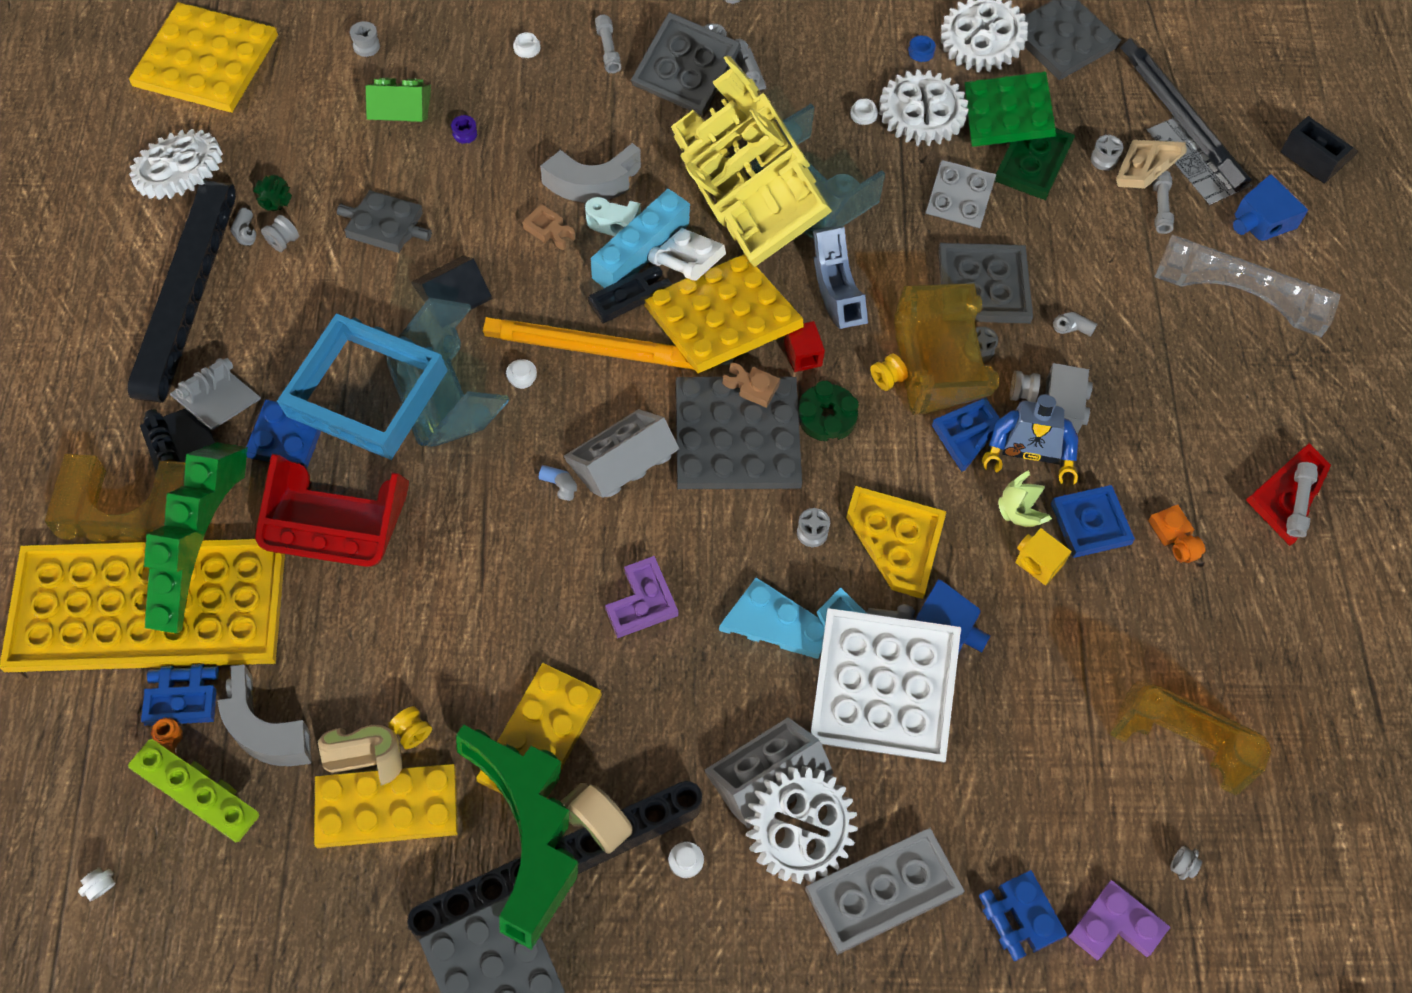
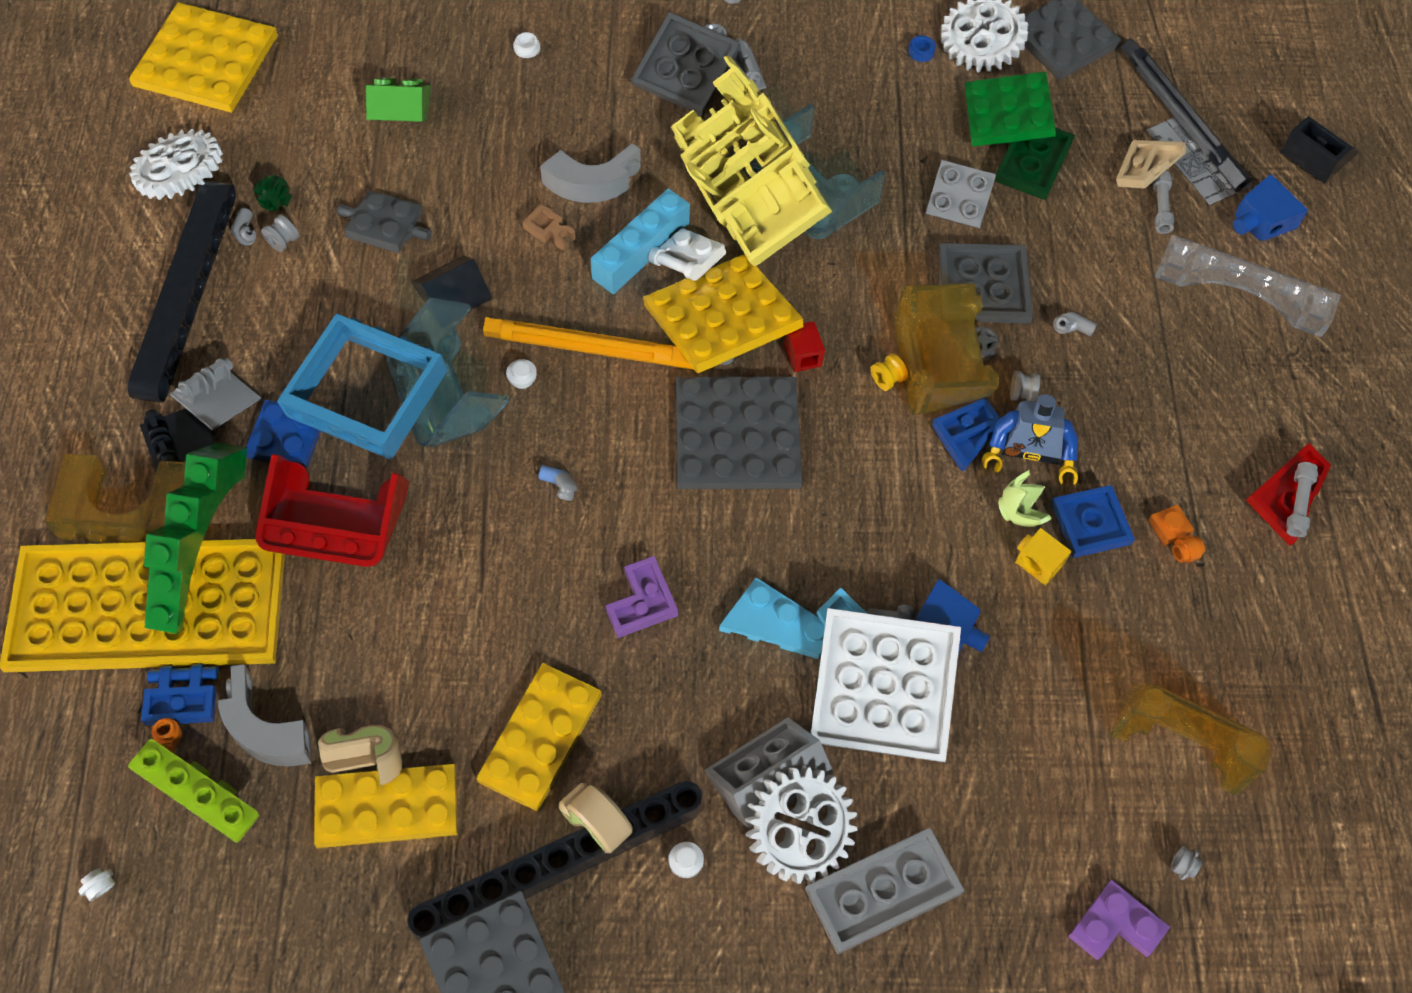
(364, 39): light grey wheel -> none
(410, 727): yellow wheel -> none
(461, 123): dark purple bush -> none
(543, 872): green arch -> none
(609, 217): light aqua leg -> none
(611, 58): light grey bar -> none
(623, 452): light grey slope -> none
(626, 294): black hinge -> none
(755, 386): medium nougat plate -> none
(817, 521): light grey wheel -> none
(827, 396): dark green plate -> none
(840, 295): sand blue arch -> none
(864, 112): white plate -> none
(898, 537): yellow plate -> none
(905, 111): white gear -> none
(1031, 911): blue plate -> none
(1071, 390): light grey brick -> none
(1106, 152): light grey wheel -> none

